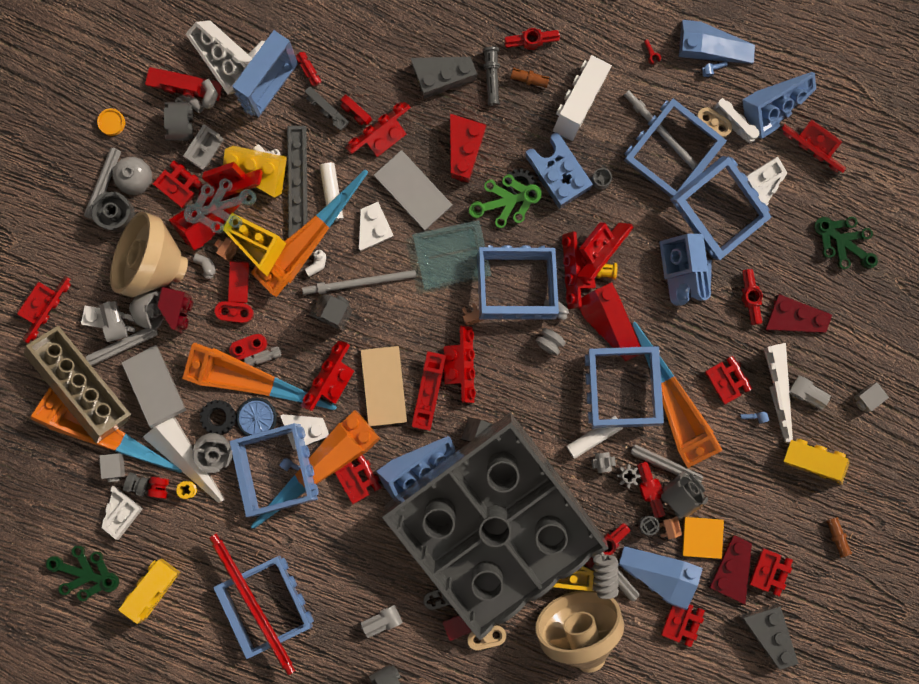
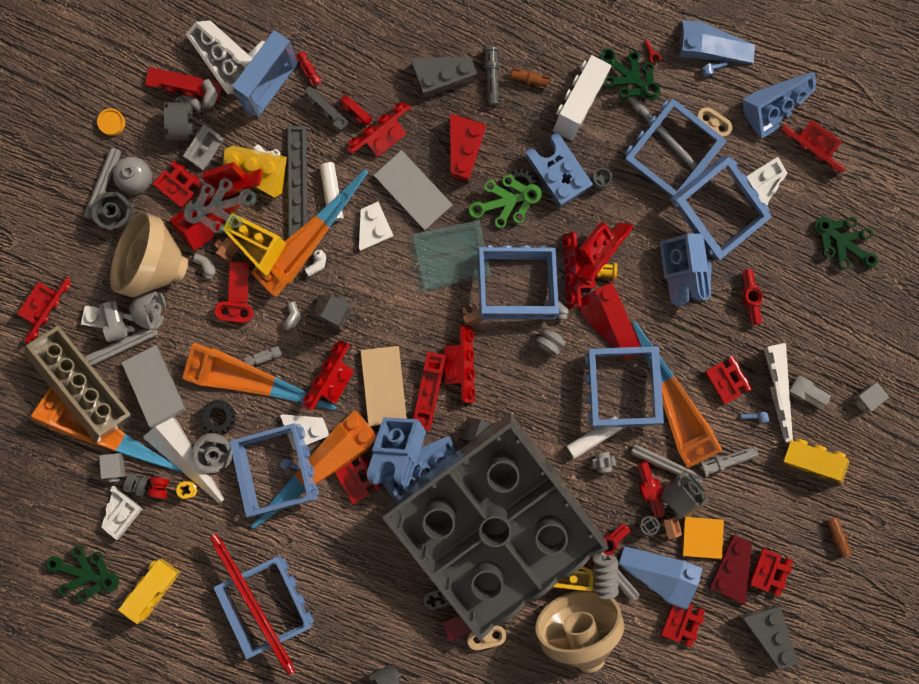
(175, 308): dark red slope -> none
(248, 347): red plate -> none
(256, 416): medium blue wheel -> none
(293, 318): none -> light grey arm
(321, 288): light grey bar -> none
(386, 619): light grey piece -> none
(396, 450): none -> medium blue brick
(542, 37): red axle -> none
(625, 480): light grey gear -> none
(631, 77): none -> dark green plant
(720, 463): none -> light grey pin
(738, 121): white hinge -> none
(796, 316): dark red wing -> none

